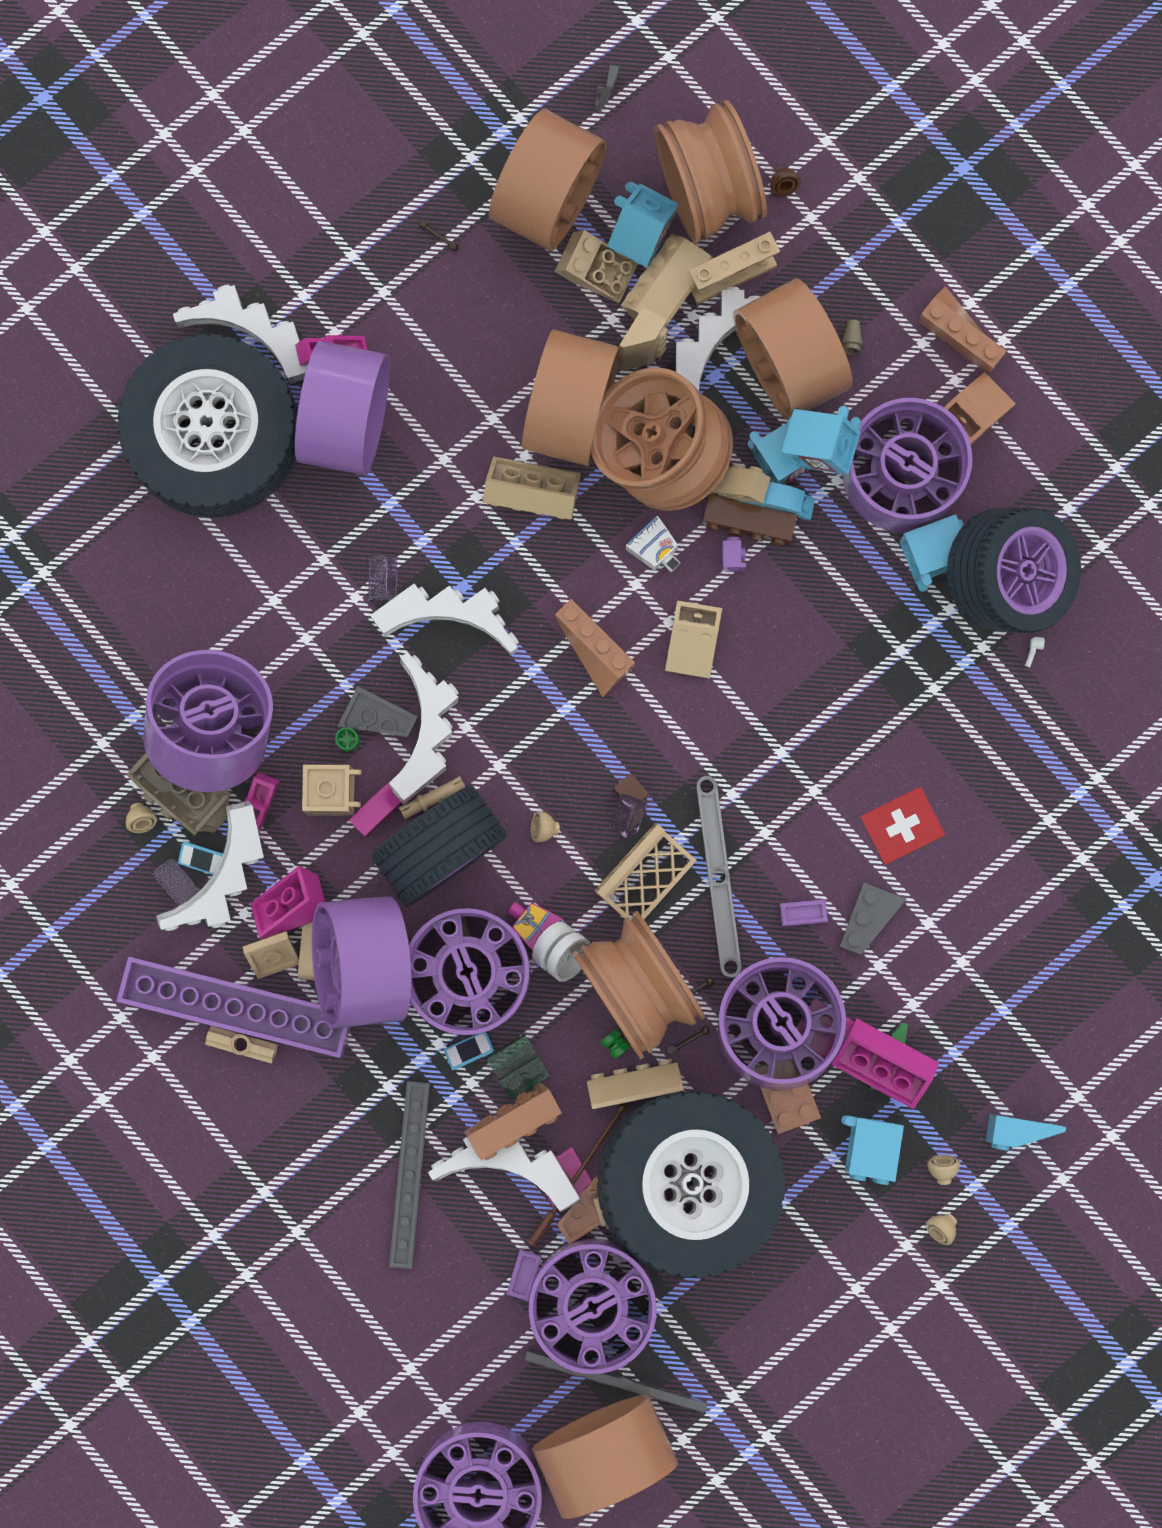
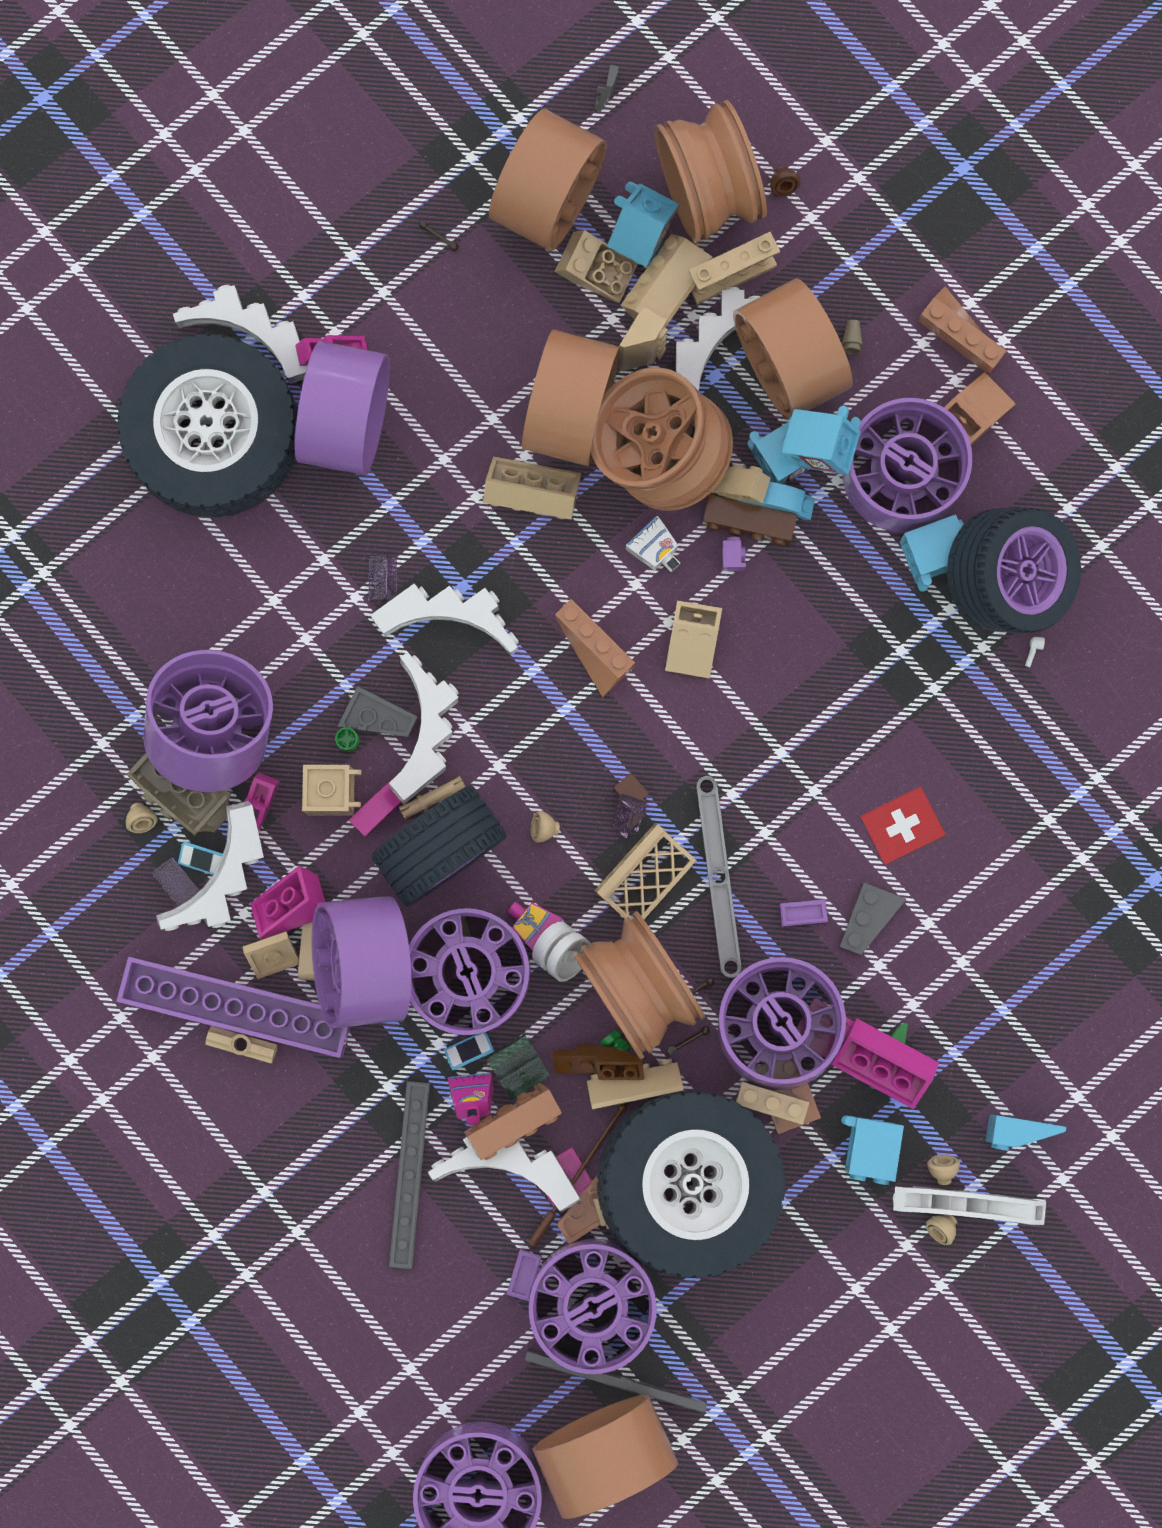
(472, 1096): none -> dark pink torso
(600, 1060): none -> reddish brown slope
(772, 1102): none -> tan brick
(969, 1204): none -> white arch

